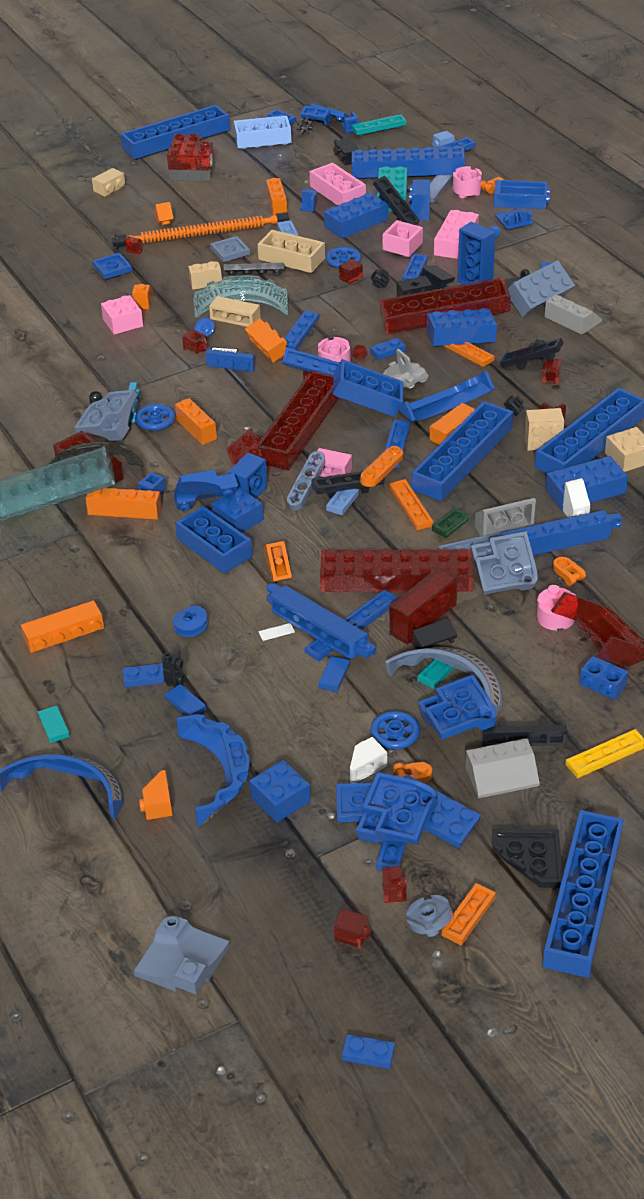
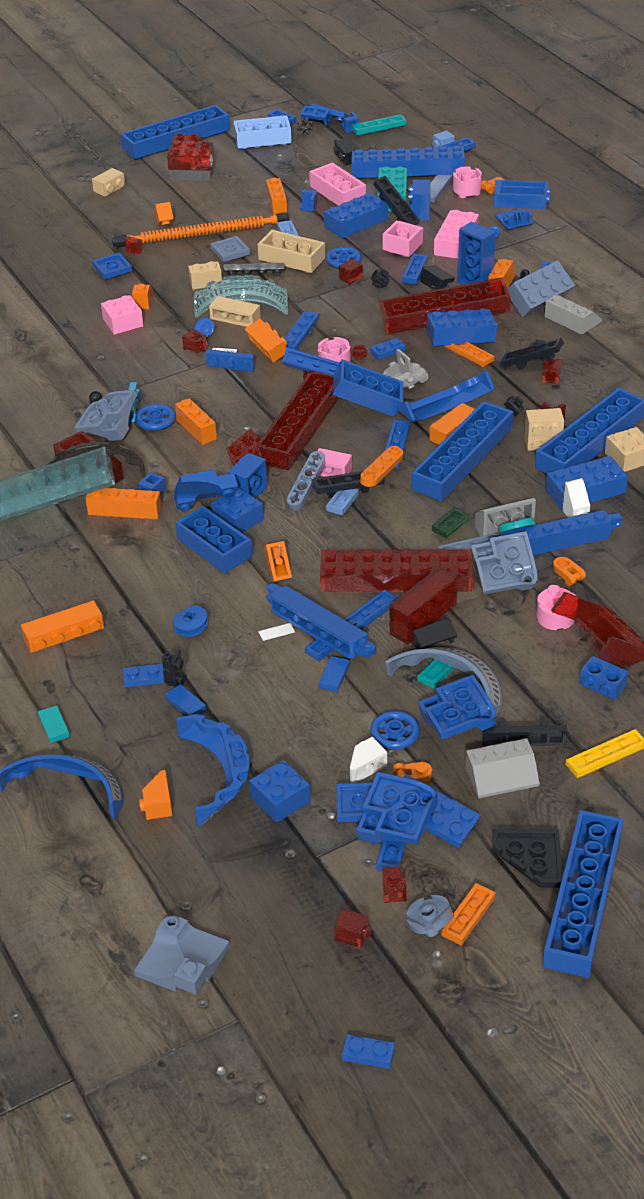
(411, 504): orange tile -> none
(413, 286): black brick -> none
(505, 269): none -> orange brick
(522, 523): none -> teal tile

